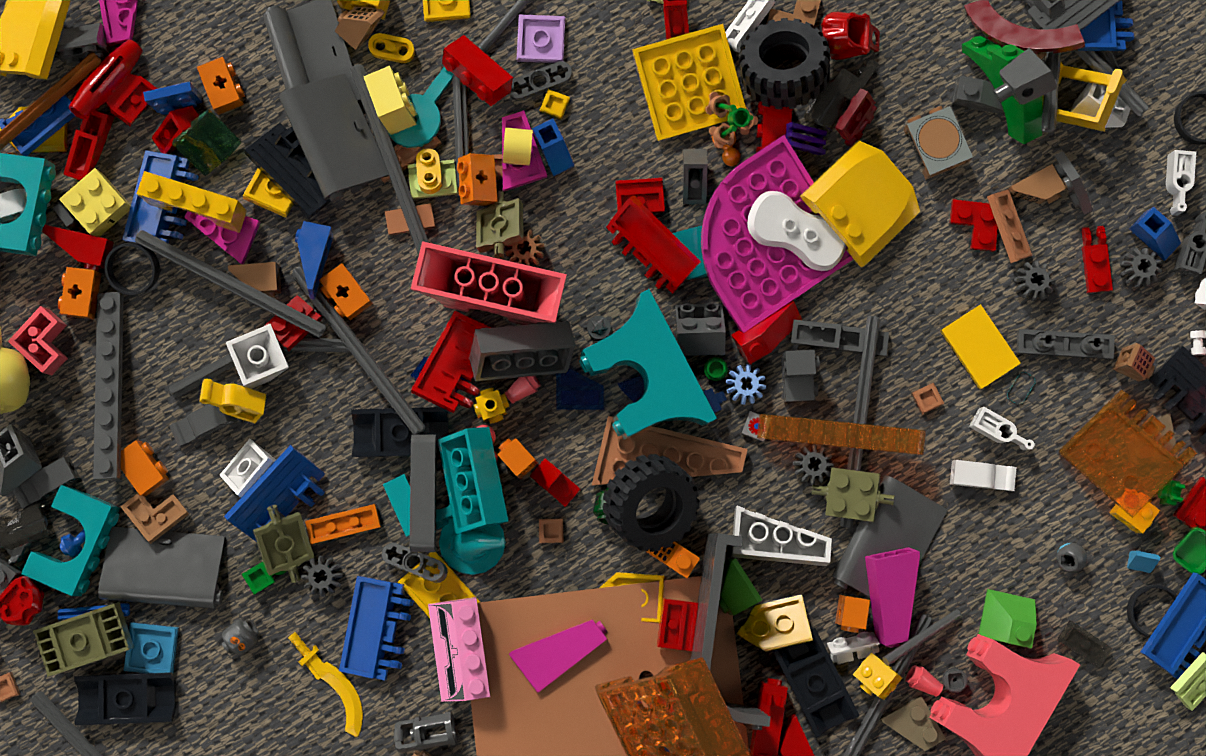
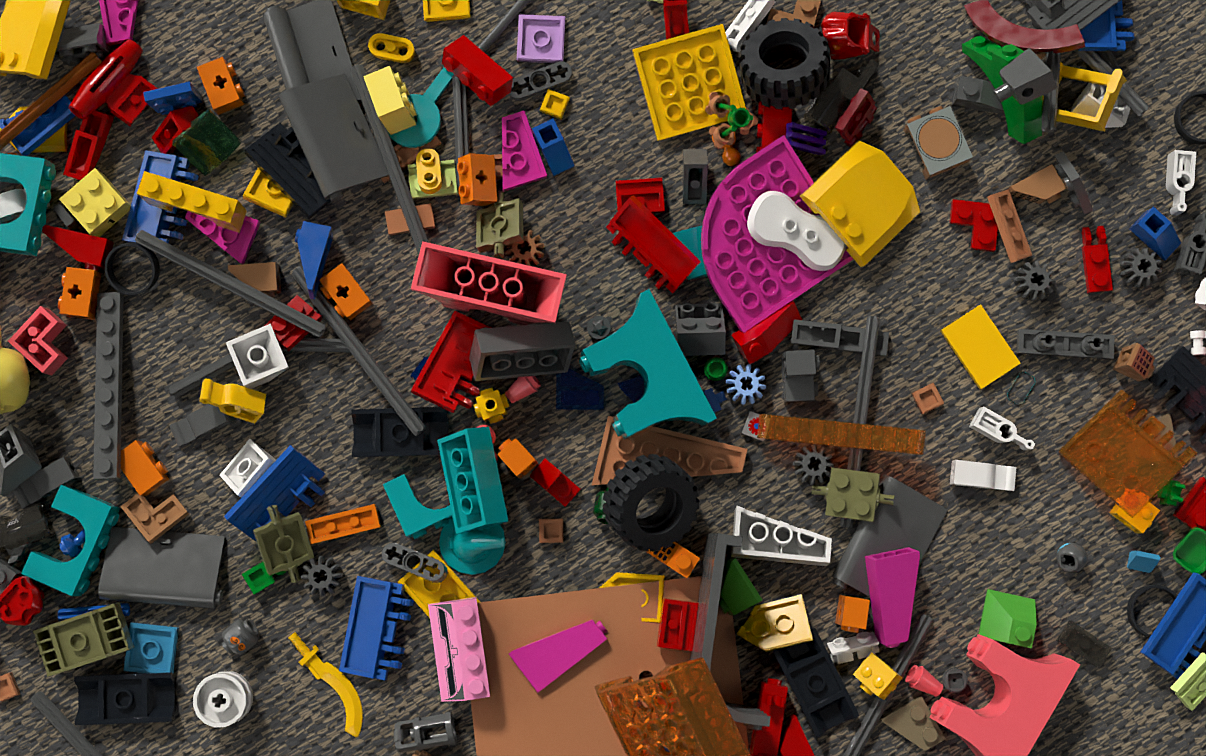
(209, 703): none -> white wheel
(358, 24): medium nougat slope -> none
(423, 493): dark grey beam -> none
(517, 146): light yellow piece -> none
(922, 637): dark grey bar -> none

